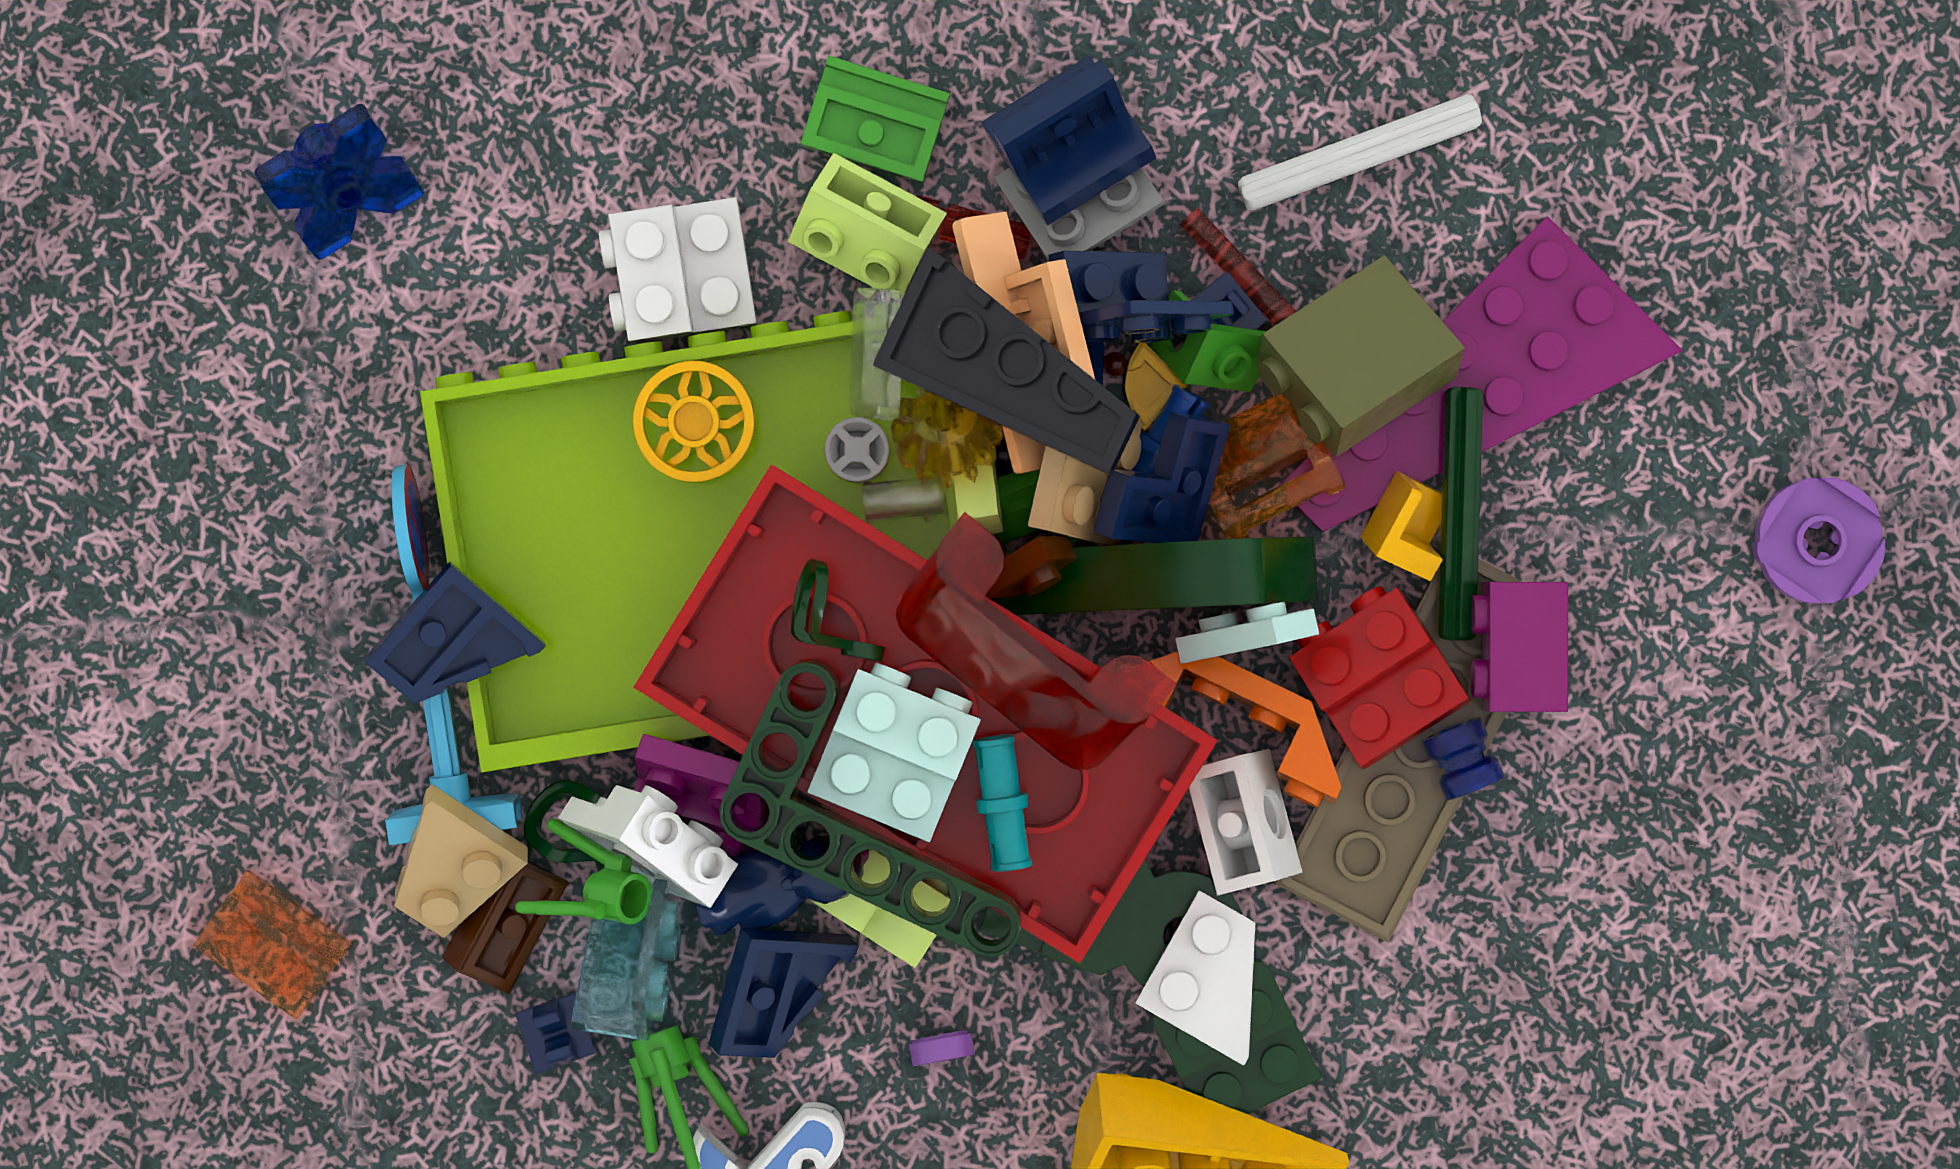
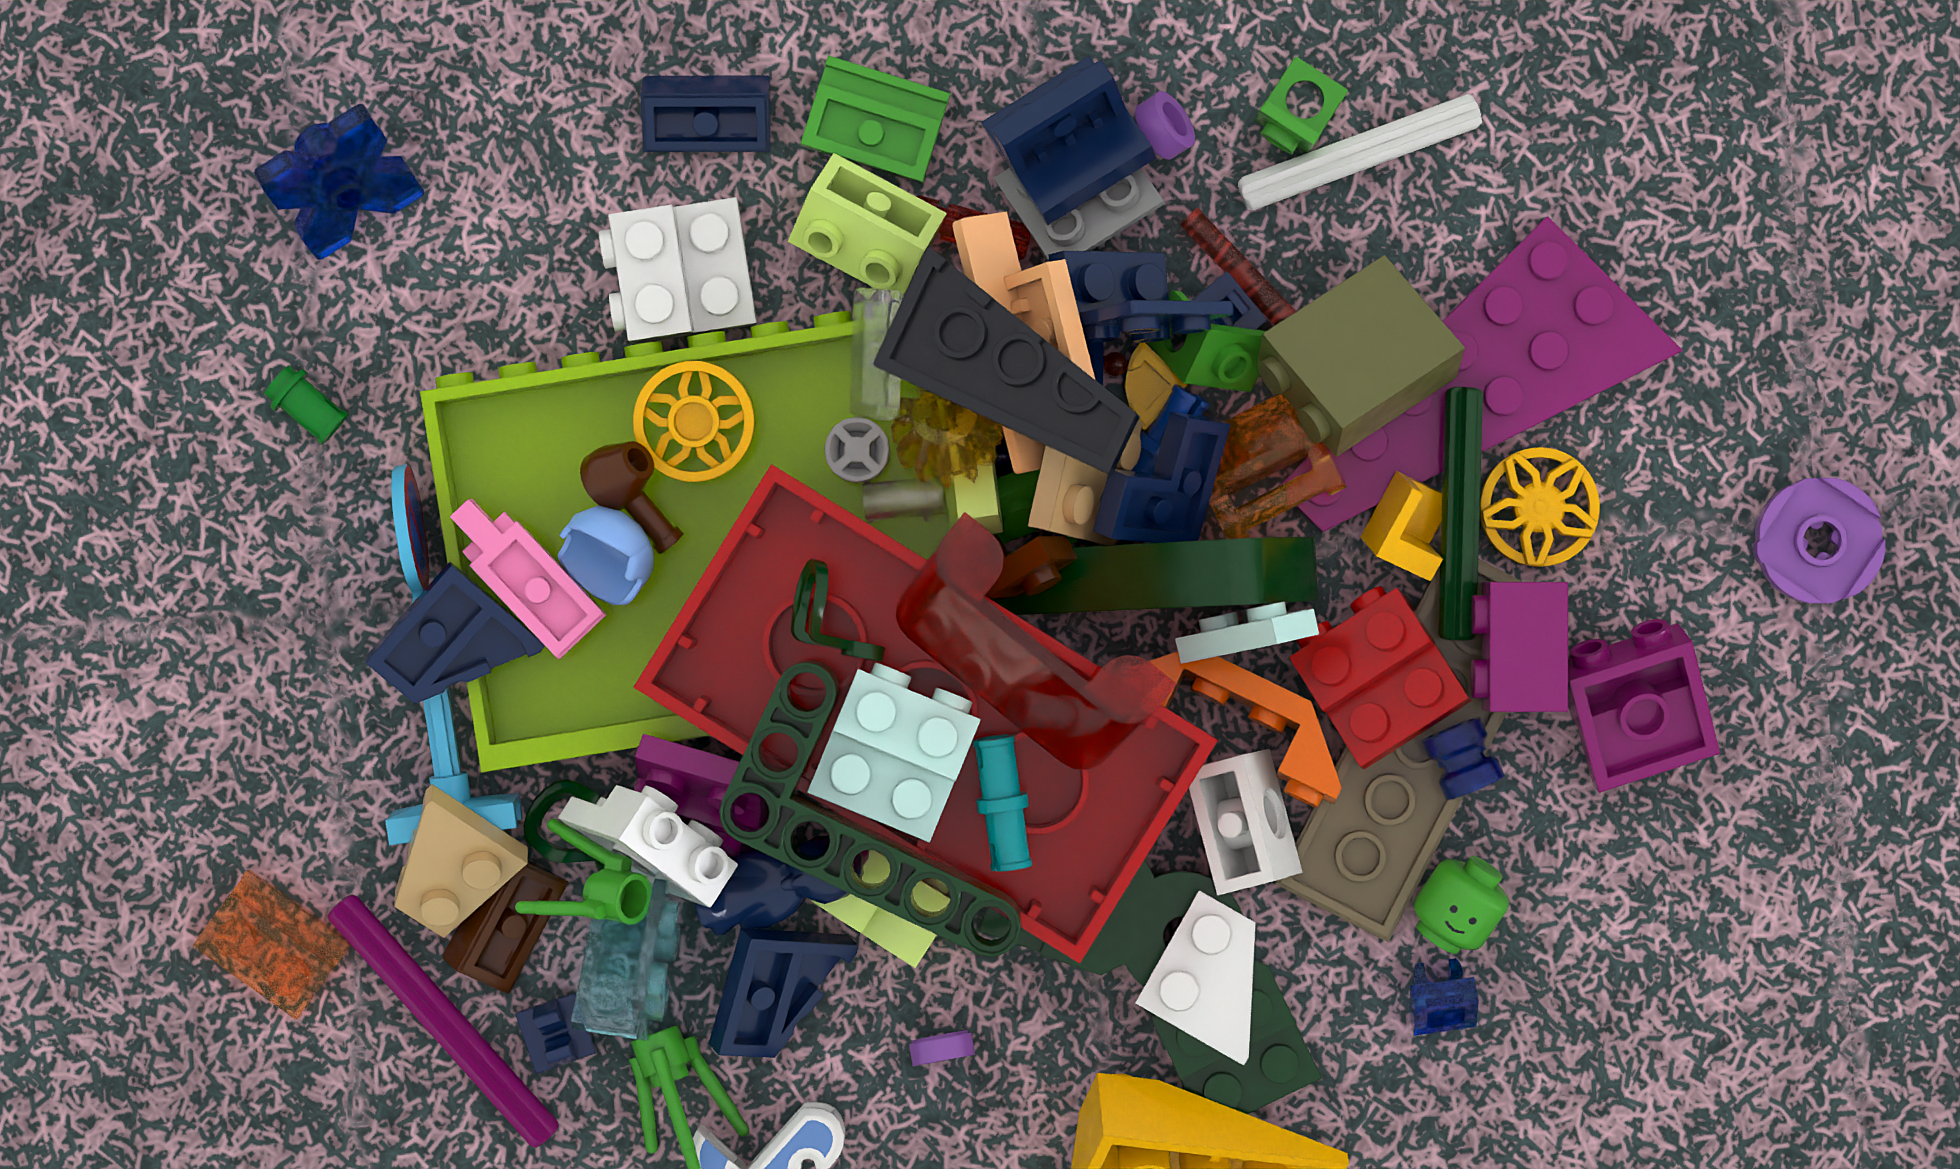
(305, 404): none -> green pin
(443, 1020): none -> magenta axle
(527, 578): none -> bright pink hinge
(607, 554): none -> light blue hair
(616, 480): none -> reddish brown bar
(706, 113): none -> dark blue slope
(1165, 125): none -> medium lavender tile
(1286, 129): none -> bright green bracket
(1442, 1004): none -> clear blue tile
(1460, 904): none -> bright green head
(1539, 507): none -> yellow wheel
(1639, 704): none -> magenta plate

